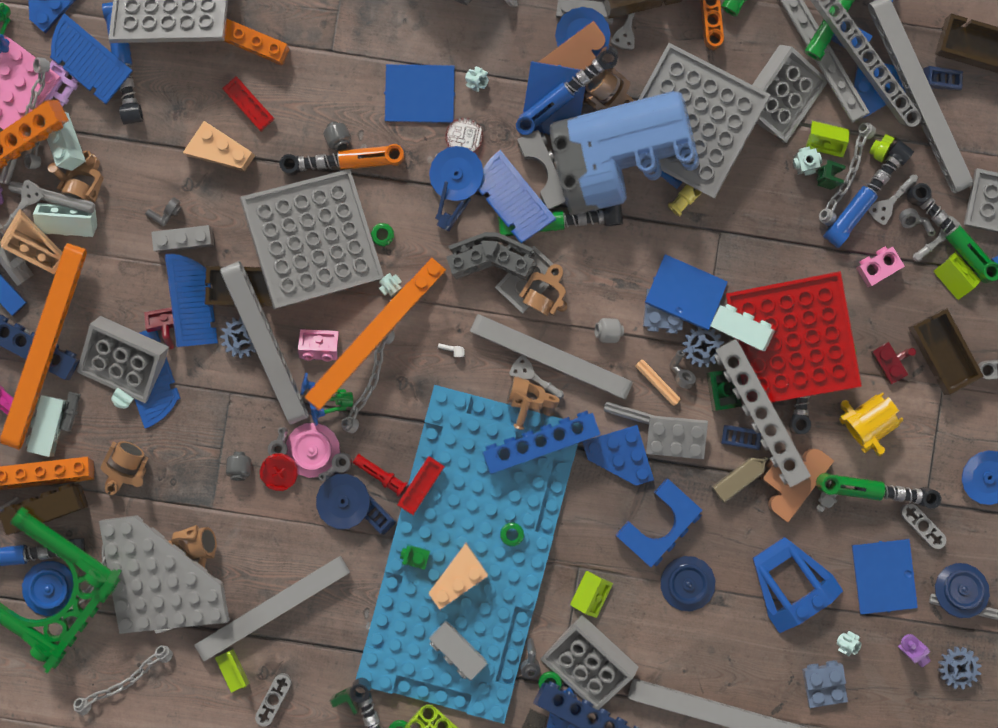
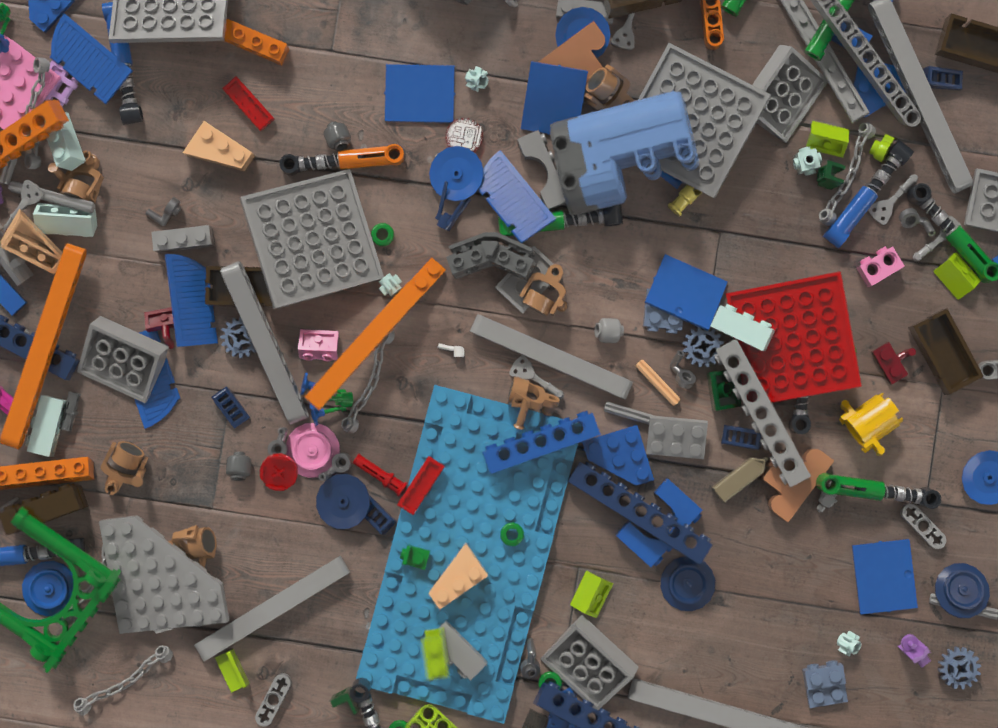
(121, 399): light aqua plate -> none
(226, 390): none -> dark blue slope
(436, 653): none -> lime panel
(565, 92): piece -> none
(579, 480): none -> dark blue brick
(793, 615): blue windscreen -> none

